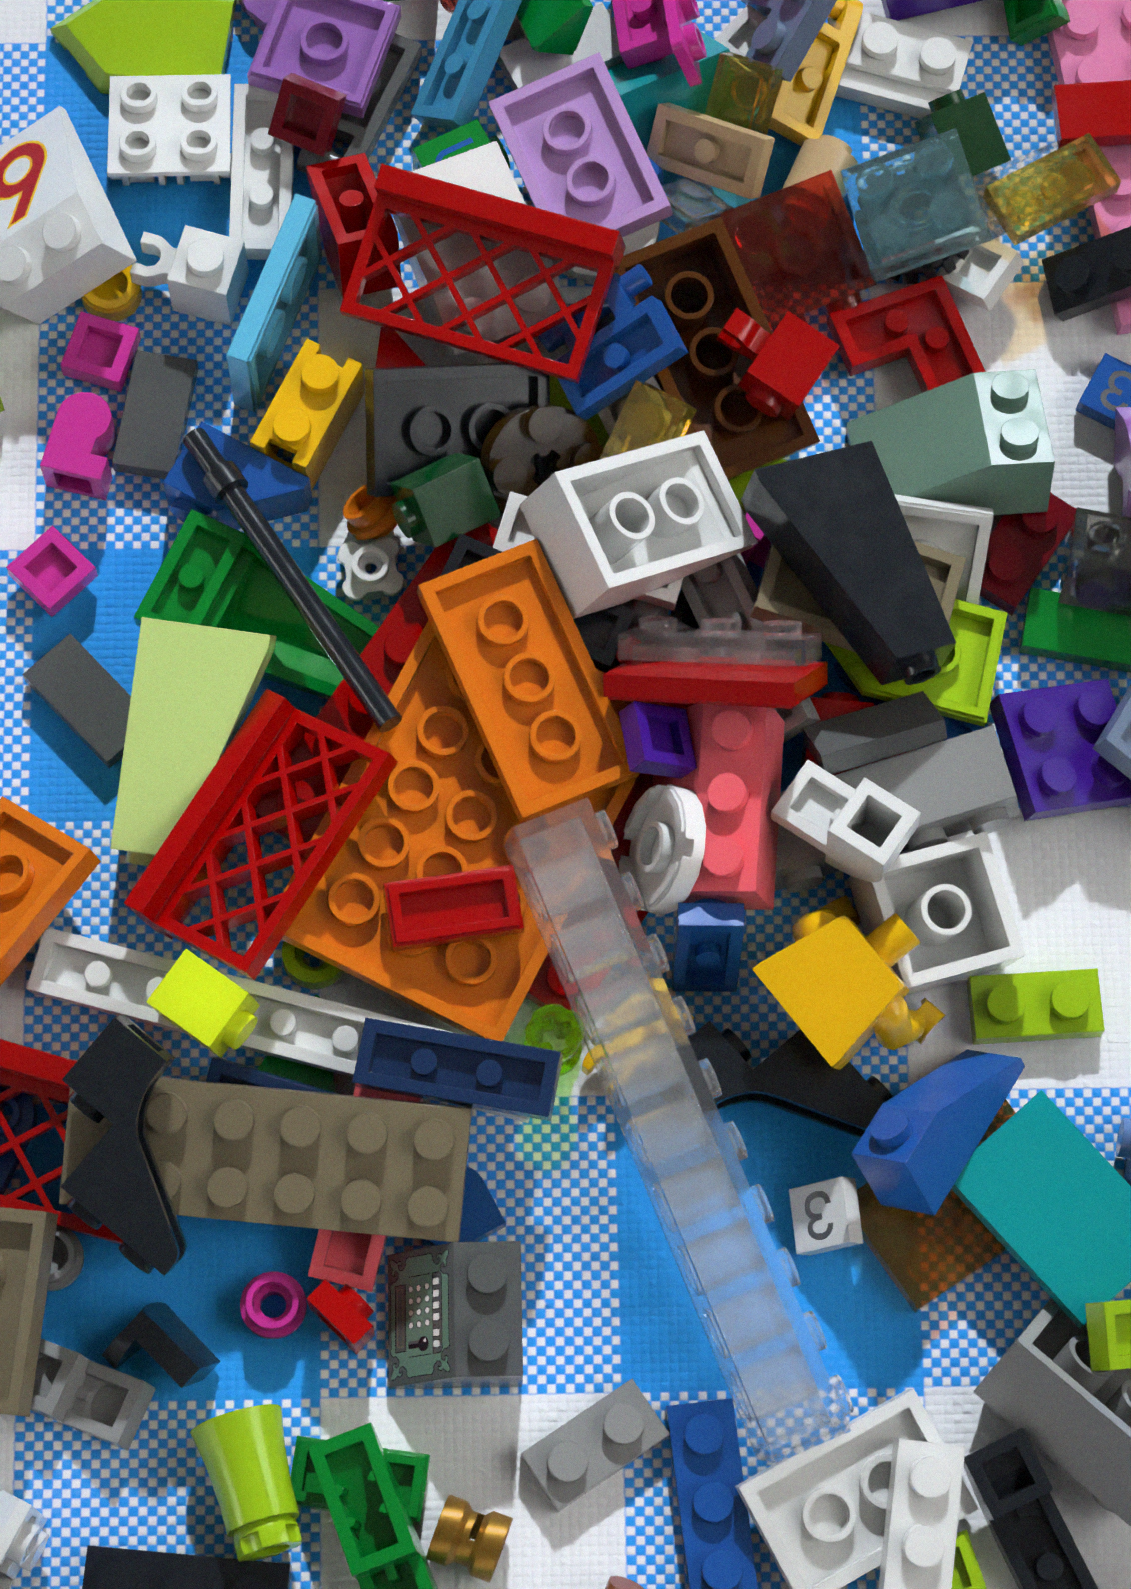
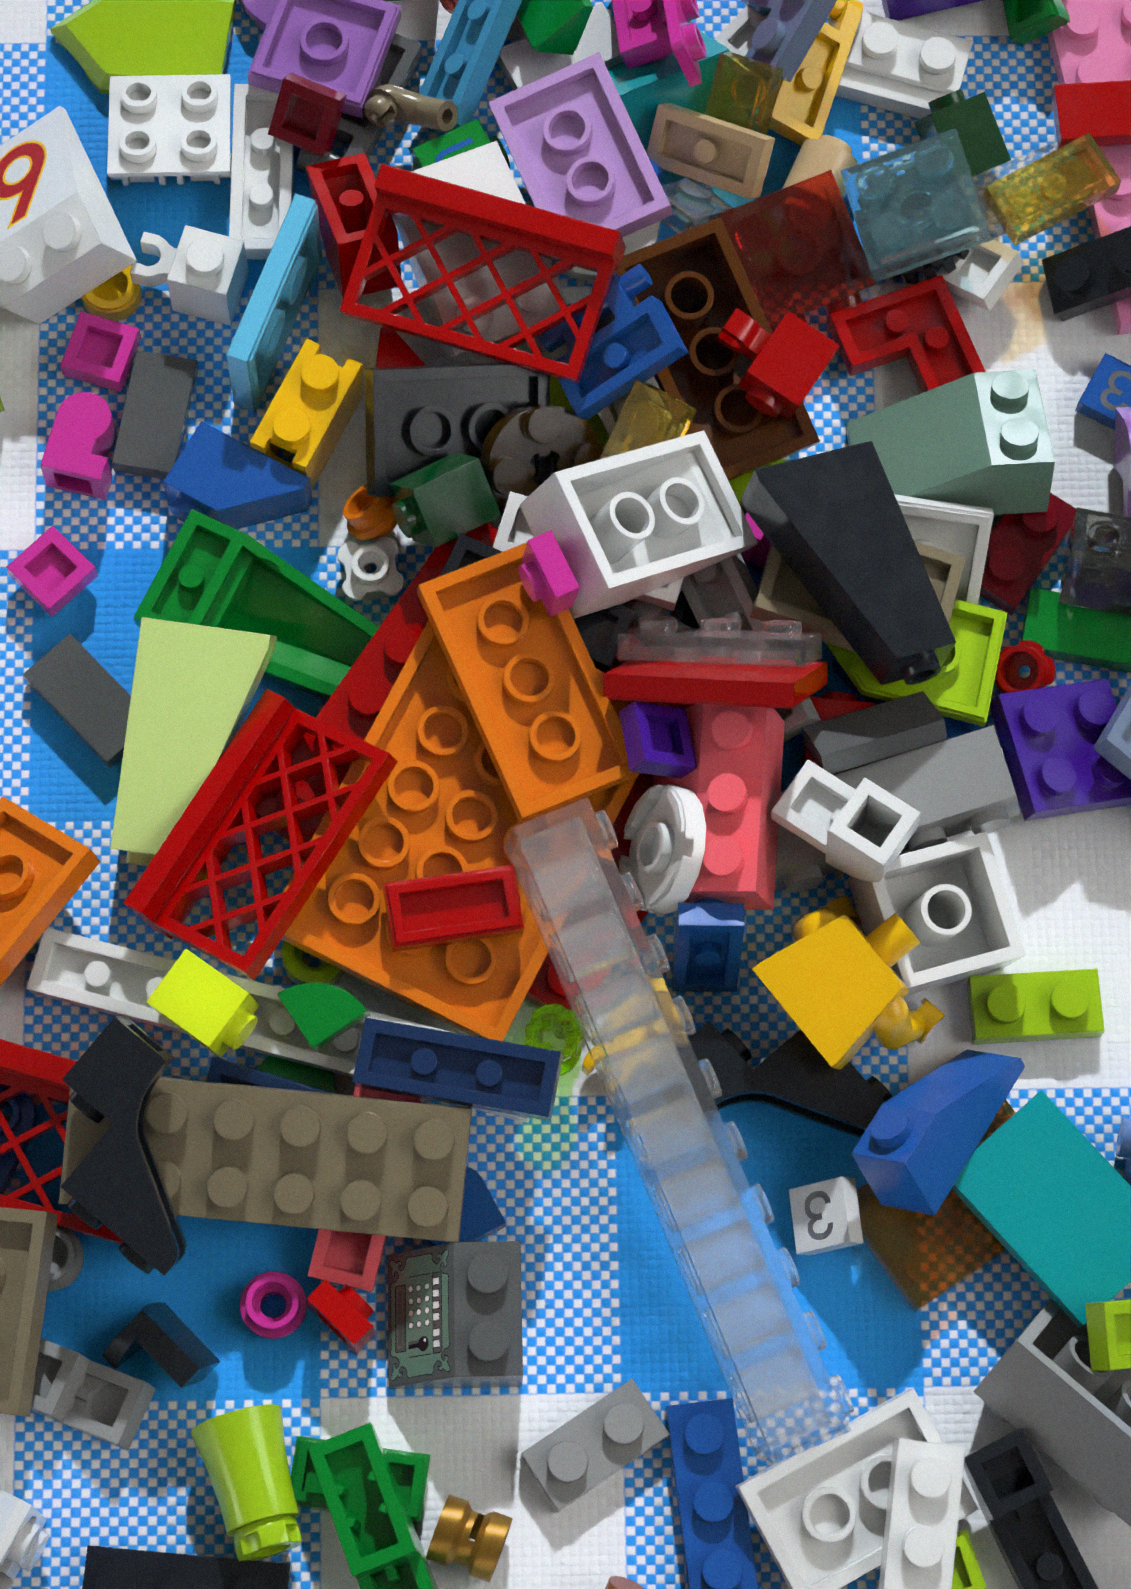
(229, 488): black bar -> none
(322, 1011): none -> green tile
(397, 104): none -> dark tan arm
(547, 574): none -> dark pink plate
(1024, 654): none -> red plate

